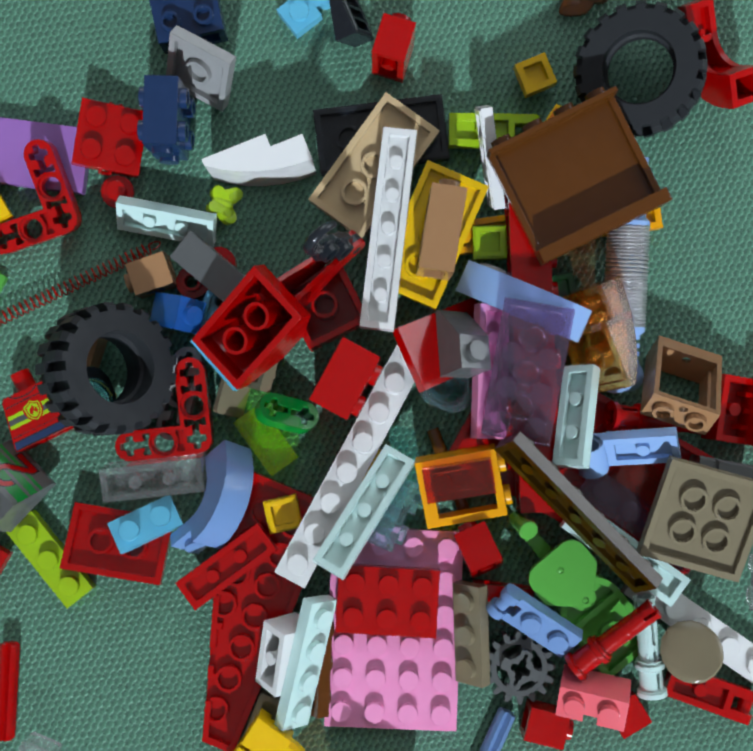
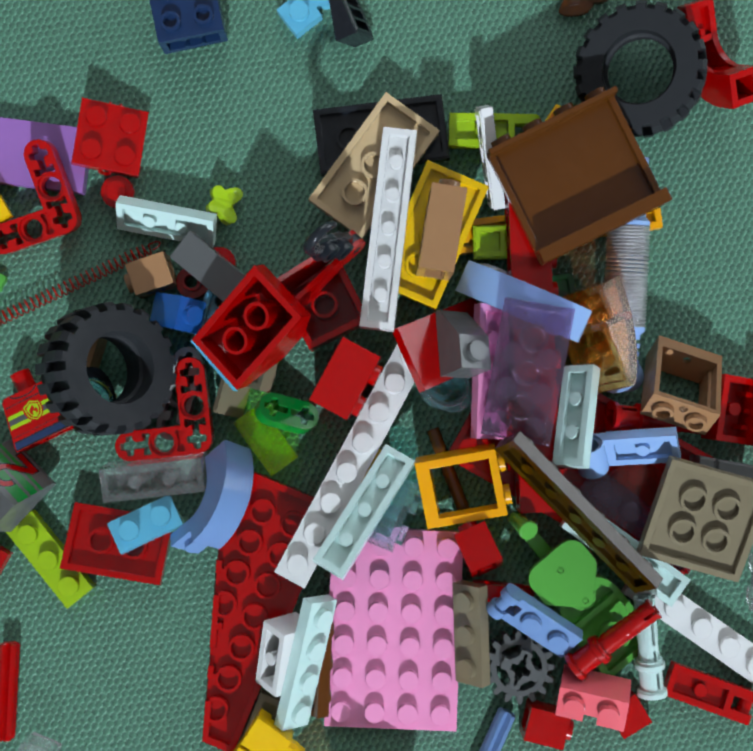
(166, 118): dark blue brick -> none
(201, 67): light grey plate -> none
(226, 565): red plate -> none
(261, 164): white slope -> none
(282, 513): yellow tile -> none
(388, 601): red plate -> none
(393, 46): red brick -> none
(458, 480): clear red plate -> none
(535, 75): yellow plate -> none
(691, 652): dark tan piece -> none

